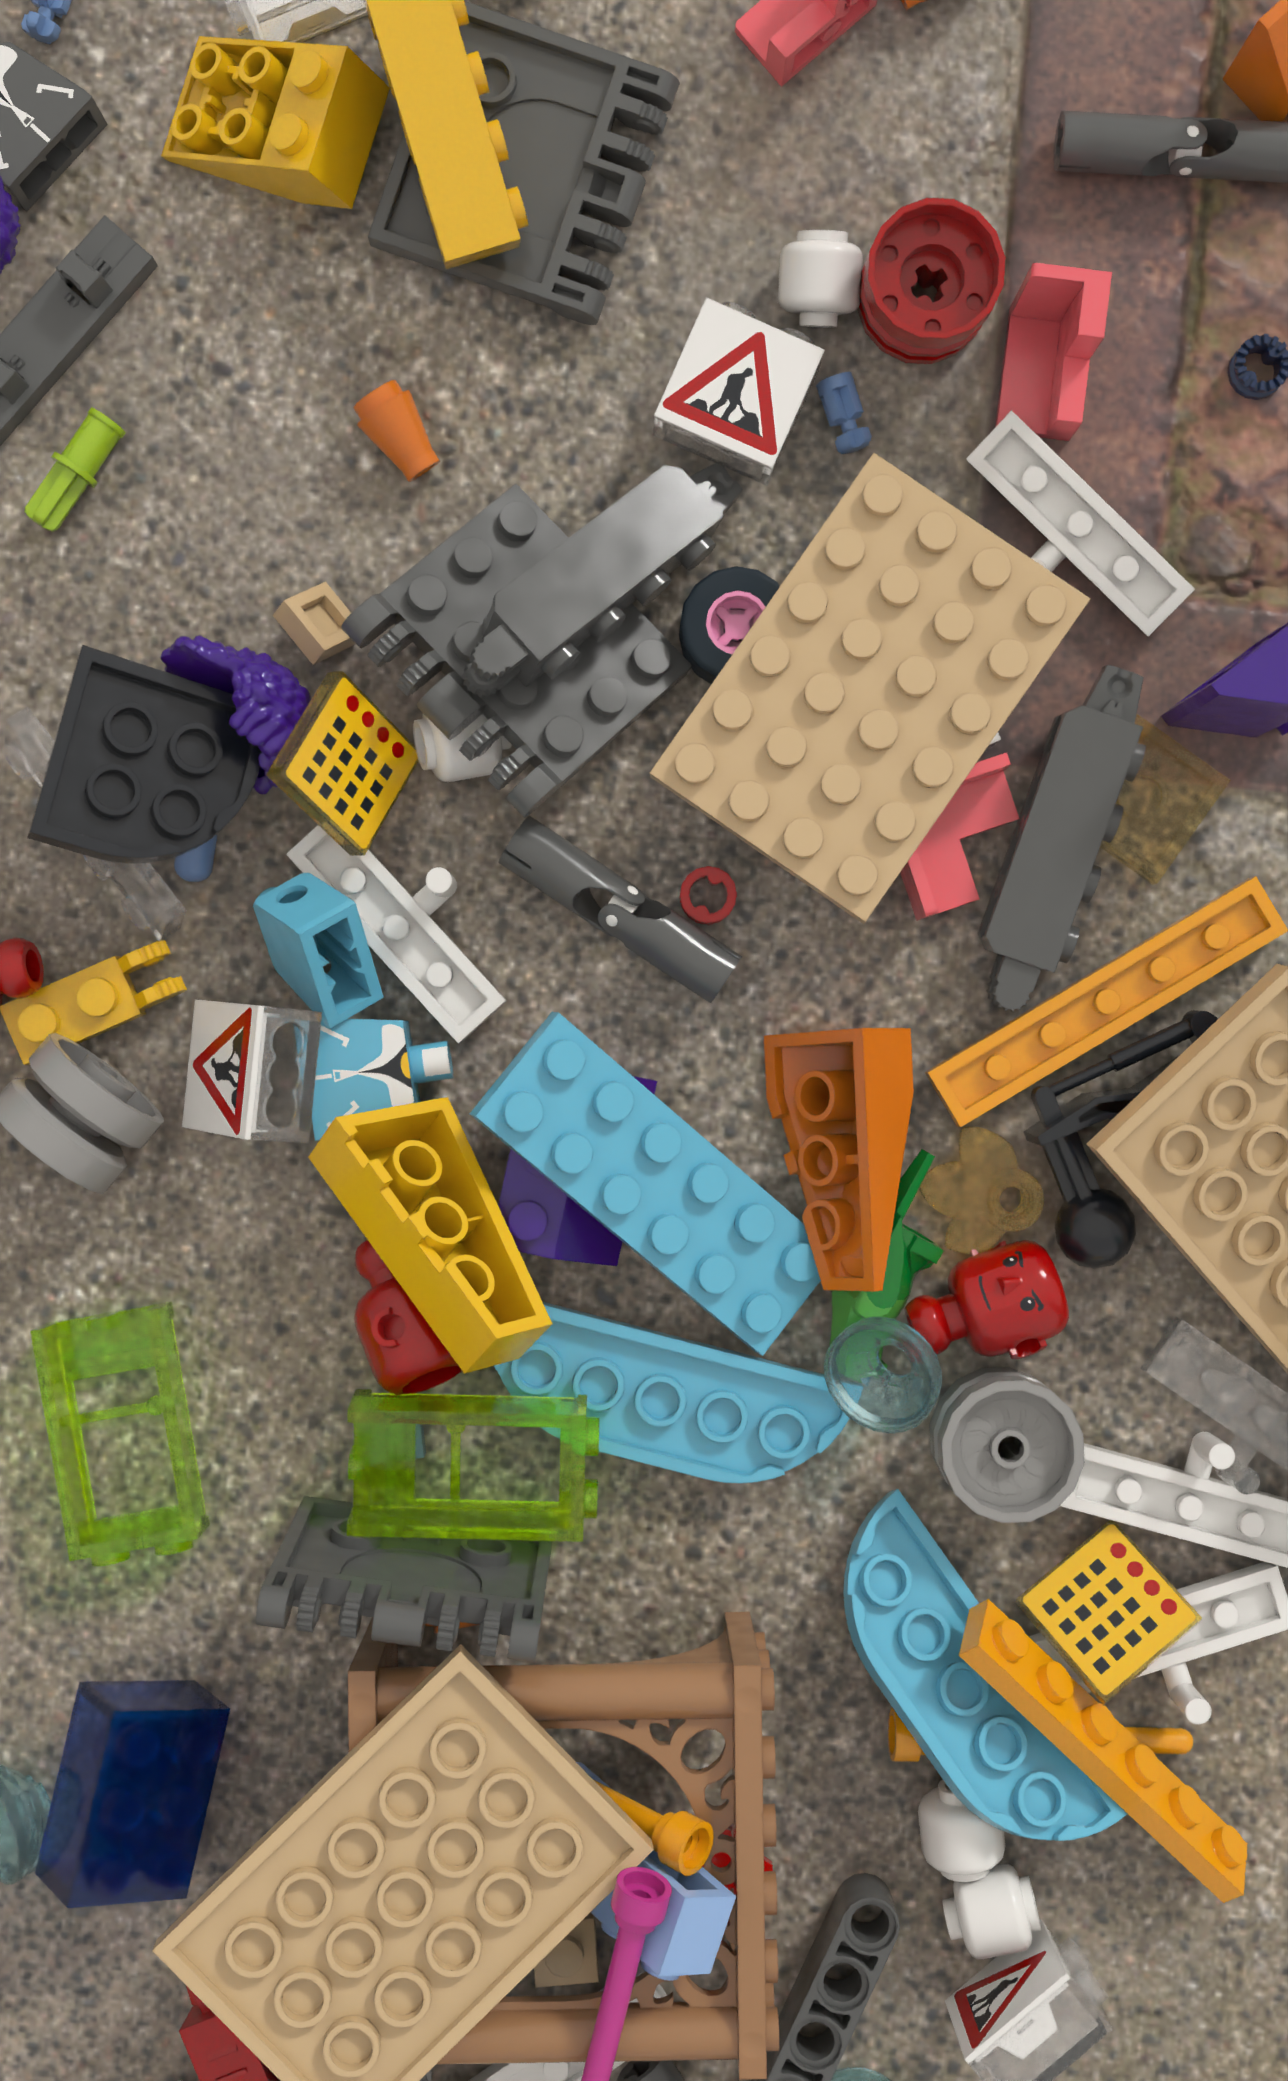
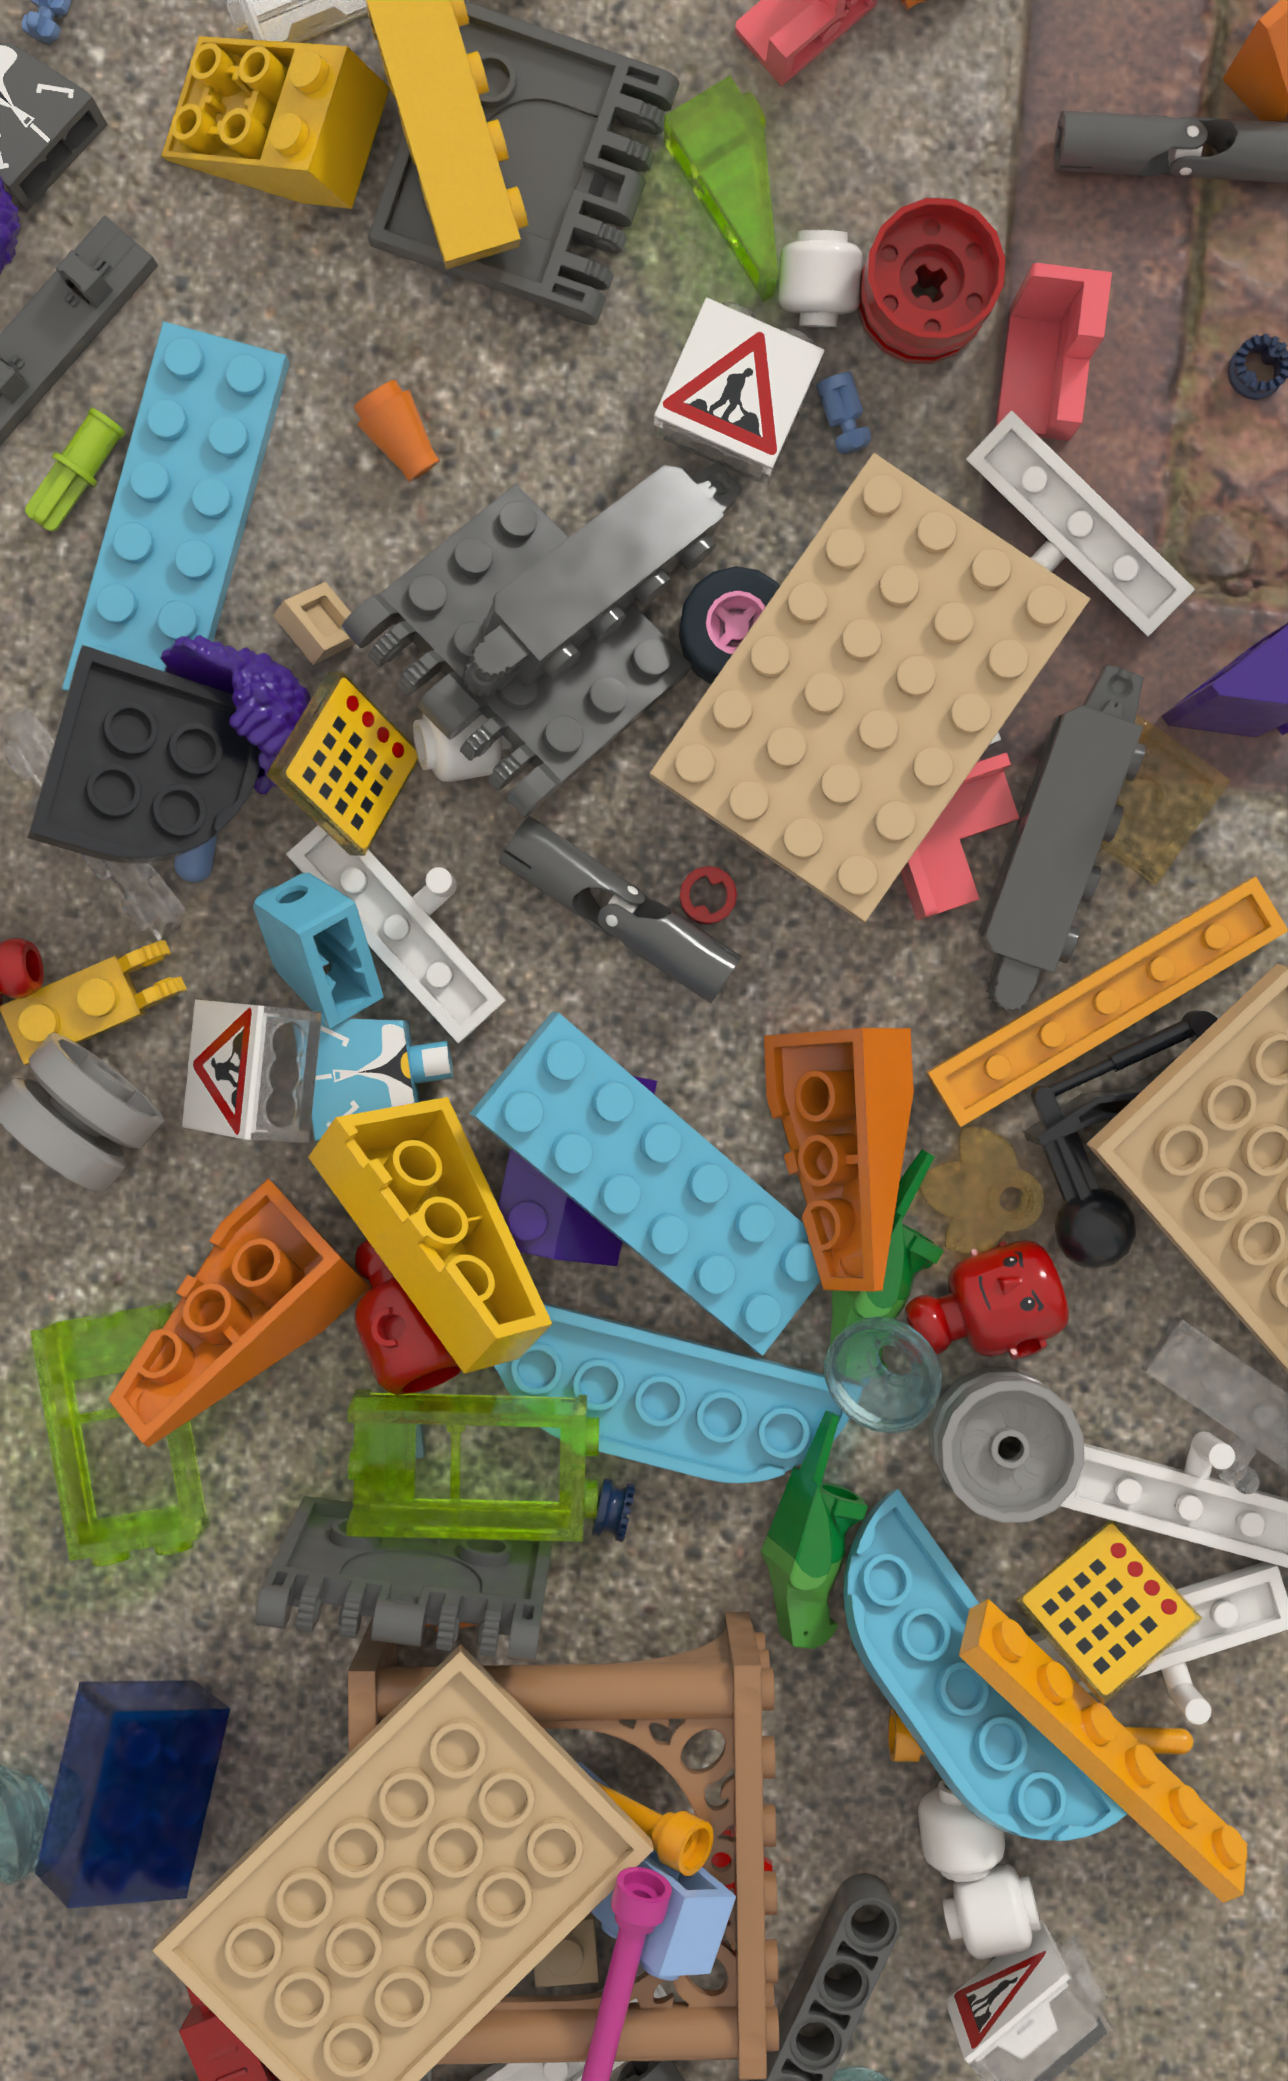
(181, 496): none -> medium azure plate
(250, 1305): none -> orange wedge
(613, 1510): none -> dark blue bush
(724, 159): none -> clear neon green slope
(808, 1543): none -> green animal

